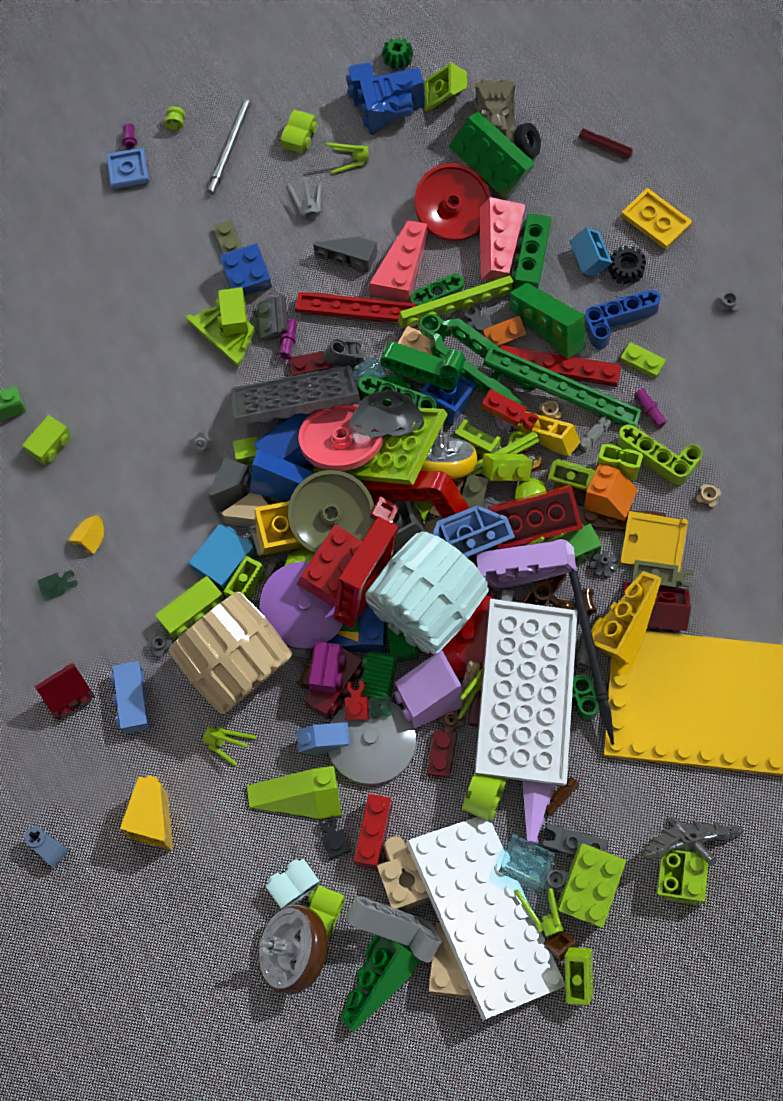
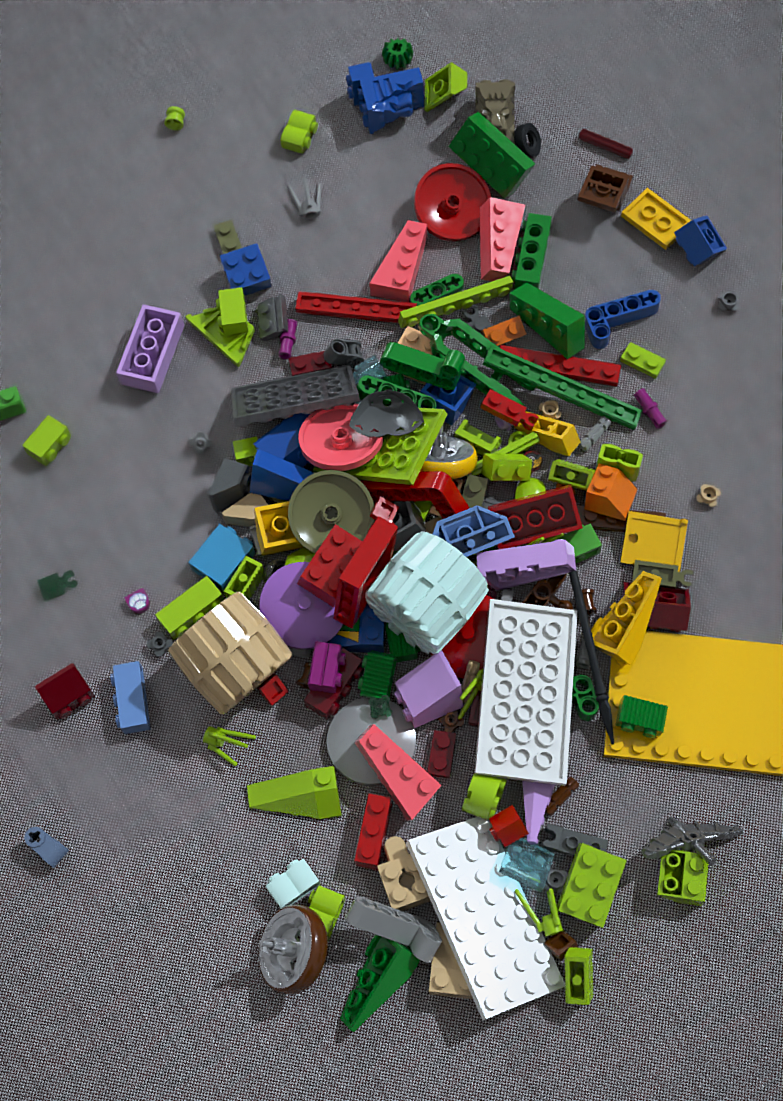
(89, 534): yellow brick -> none
(127, 168): medium blue plate -> none
(129, 139): magenta pin -> none
(138, 601): none -> tile
(149, 814): yellow slope -> none
(150, 348): none -> lavender brick
(217, 174): flat silver bar -> none
(272, 689): none -> red plate
(322, 738): medium blue slope -> none
(334, 841): black plate -> none
(348, 251): dark grey slope -> none
(356, 706): red plate -> none
(360, 154): lime plant -> none
(397, 771): none -> coral wedge
(507, 826): none -> red brick
(590, 252): dark azure brick -> none
(604, 564): dark grey plant -> none
(605, 188): none -> reddish brown bracket
(627, 274): black tyre -> none
(630, 435): lime beam -> none
(641, 716): none -> green brick
(700, 240): none -> blue slope

